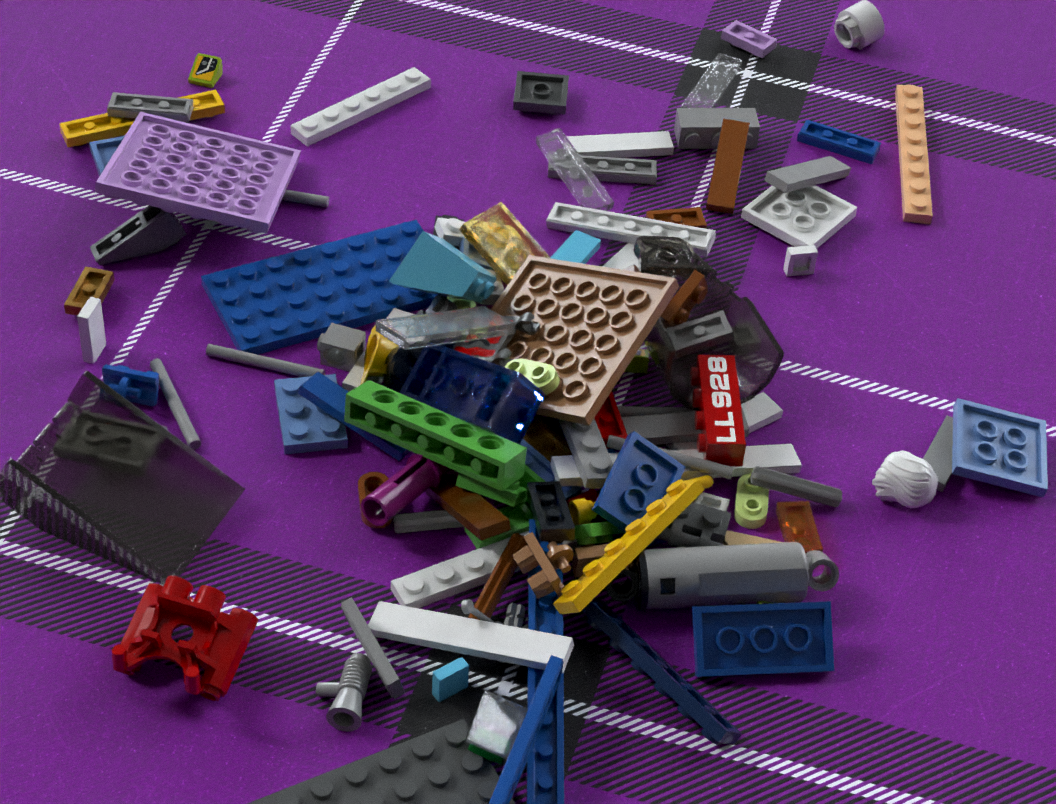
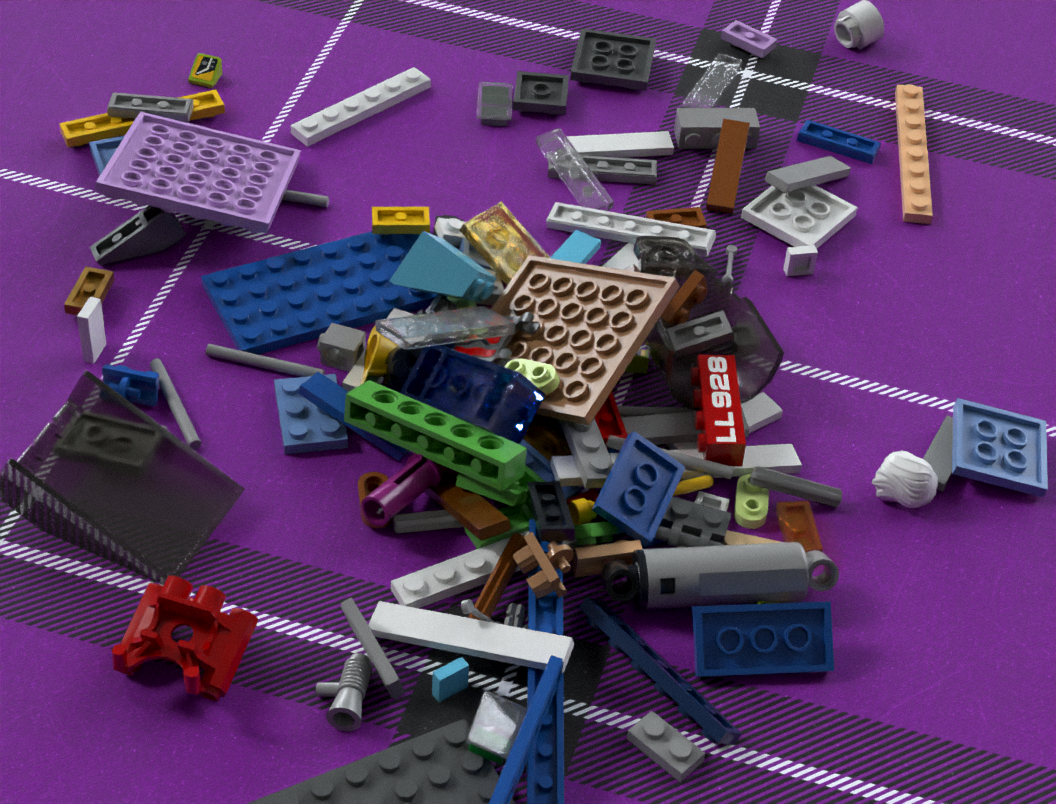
(400, 220): none -> yellow plate
(494, 103): none -> clear piece
(613, 59): none -> dark grey plate
(623, 551): yellow plate -> none
(665, 746): none -> light grey plate
(731, 251): none -> light grey hinge

